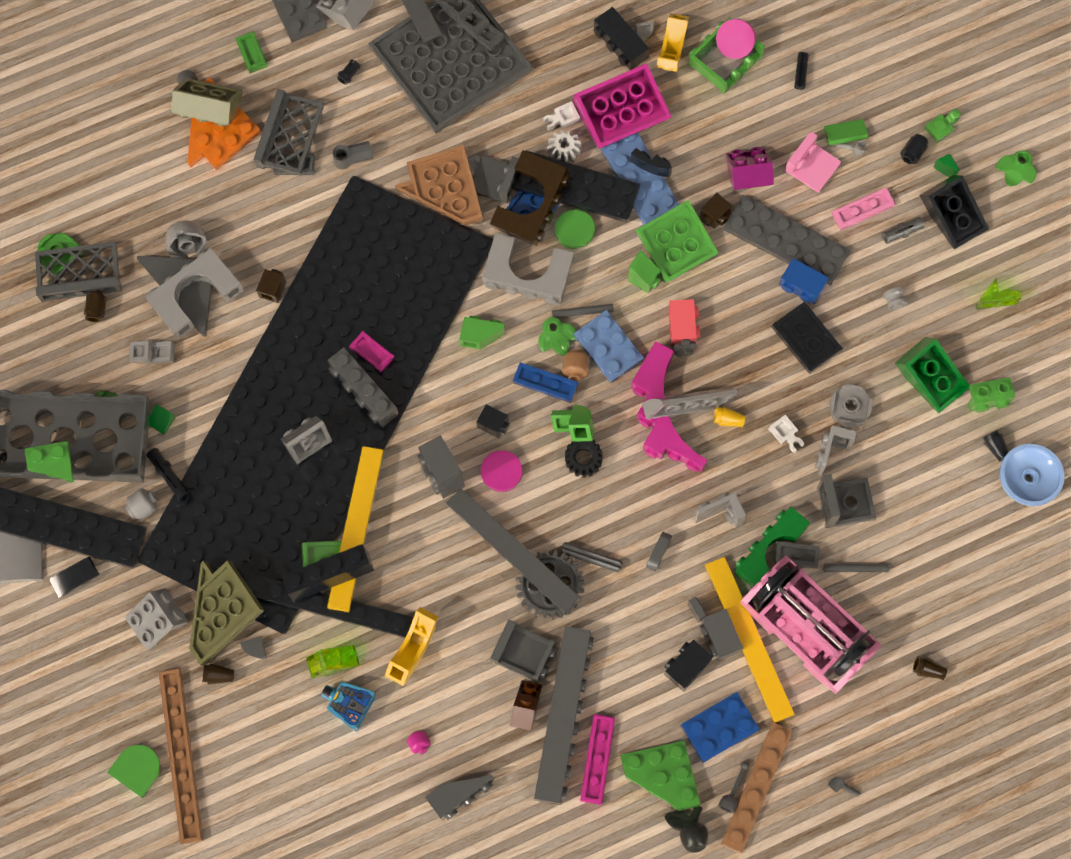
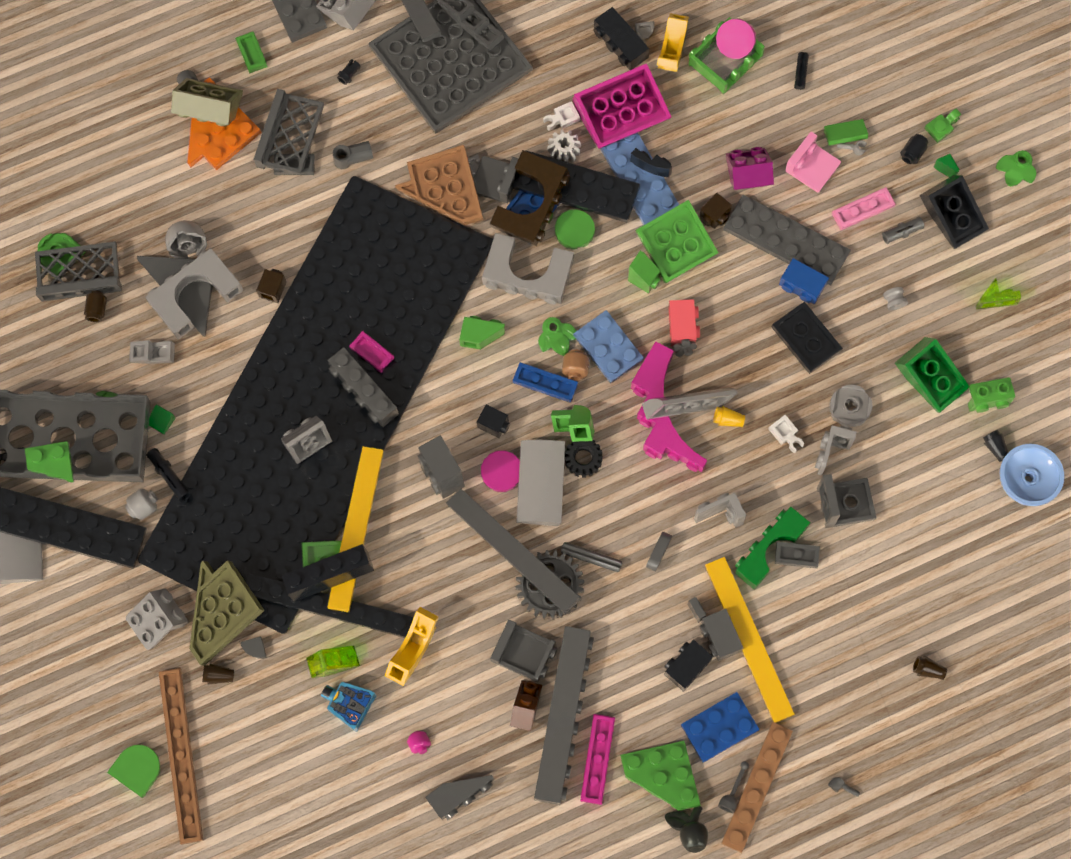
(74, 576): black slope -> none
(540, 482): none -> light grey slope
(582, 311): dark grey bar -> none
(794, 614): bright pink piece -> none
(856, 567): dark grey bar -> none

